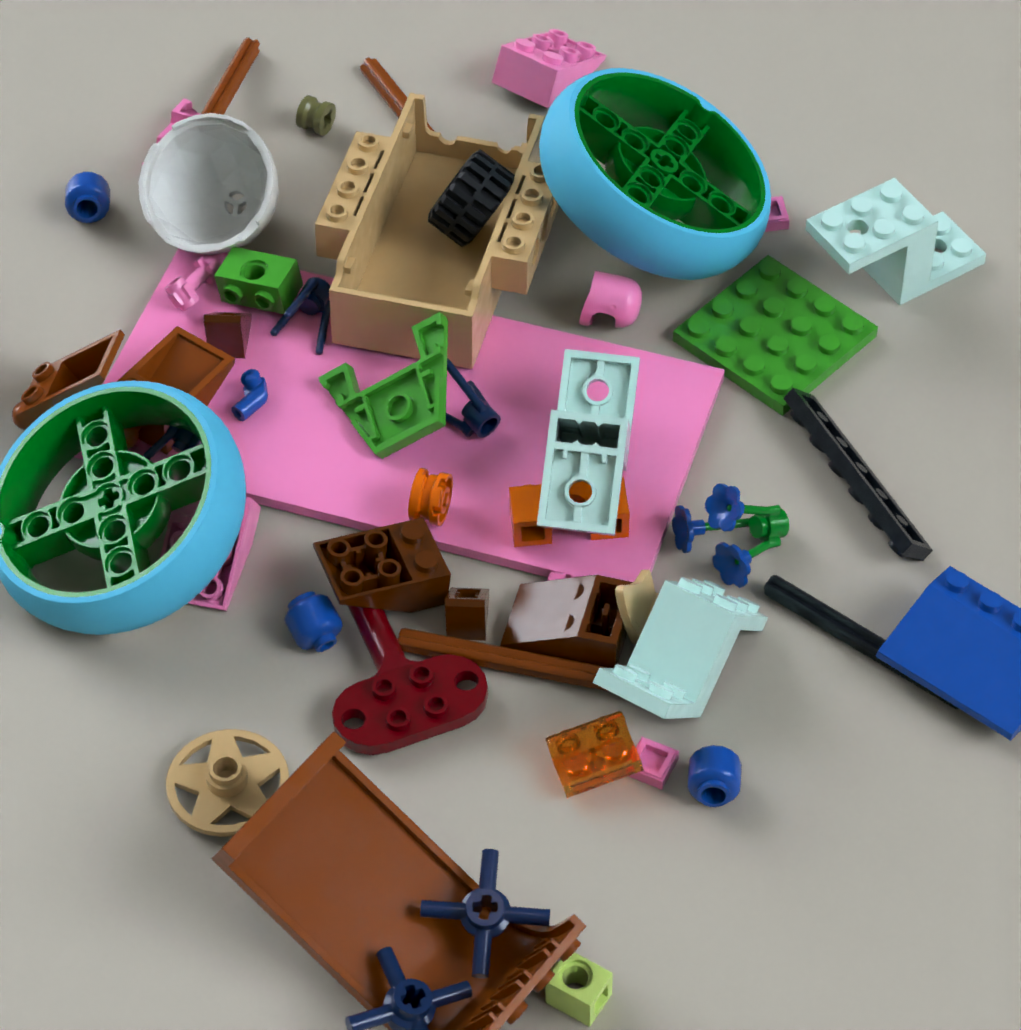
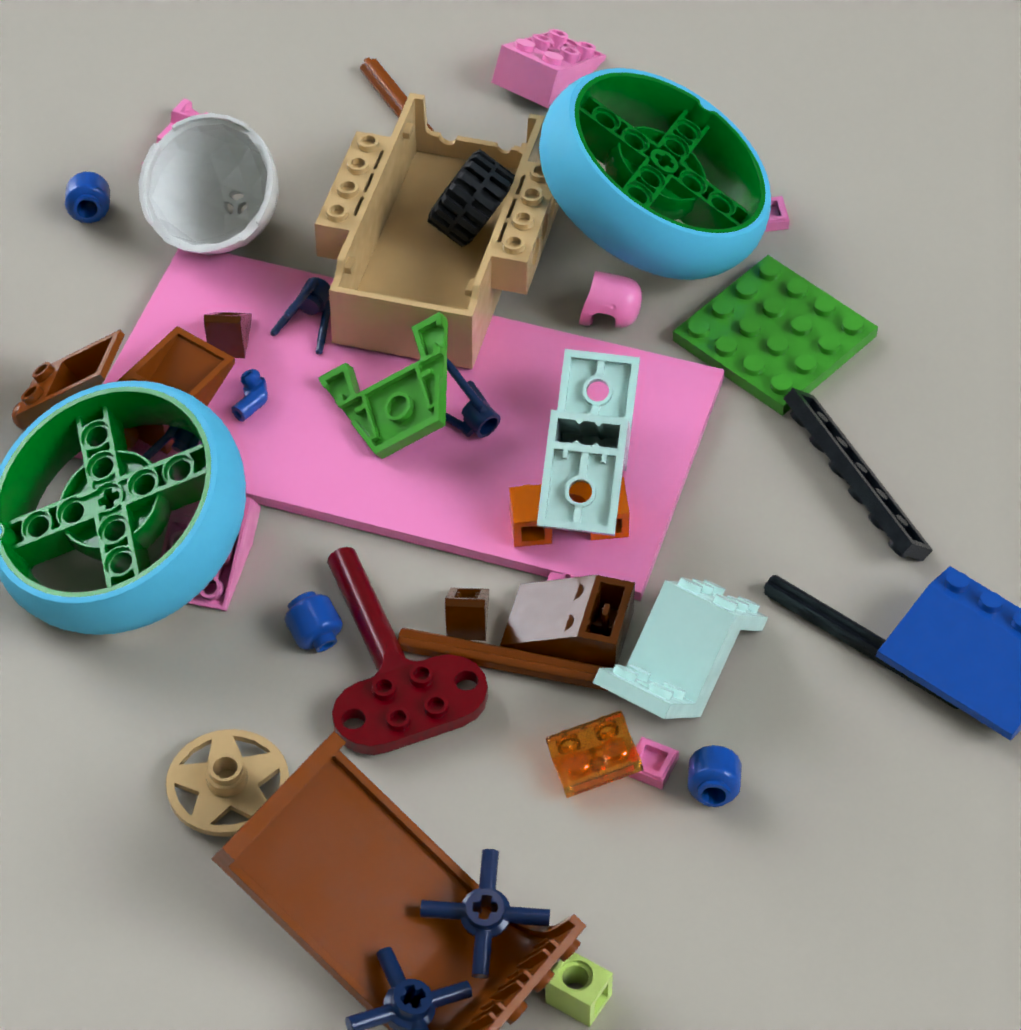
(183, 292): bright pink bar -> none
(232, 77): dark orange axle -> none
(258, 280): bright green brick -> none
(315, 115): olive wheel -> none
(386, 568): reddish brown slope -> none
(430, 496): orange wheel -> none
(636, 603): tan arm -> none
(725, 512): blue plant -> none
(895, 241): light aqua bracket -> none

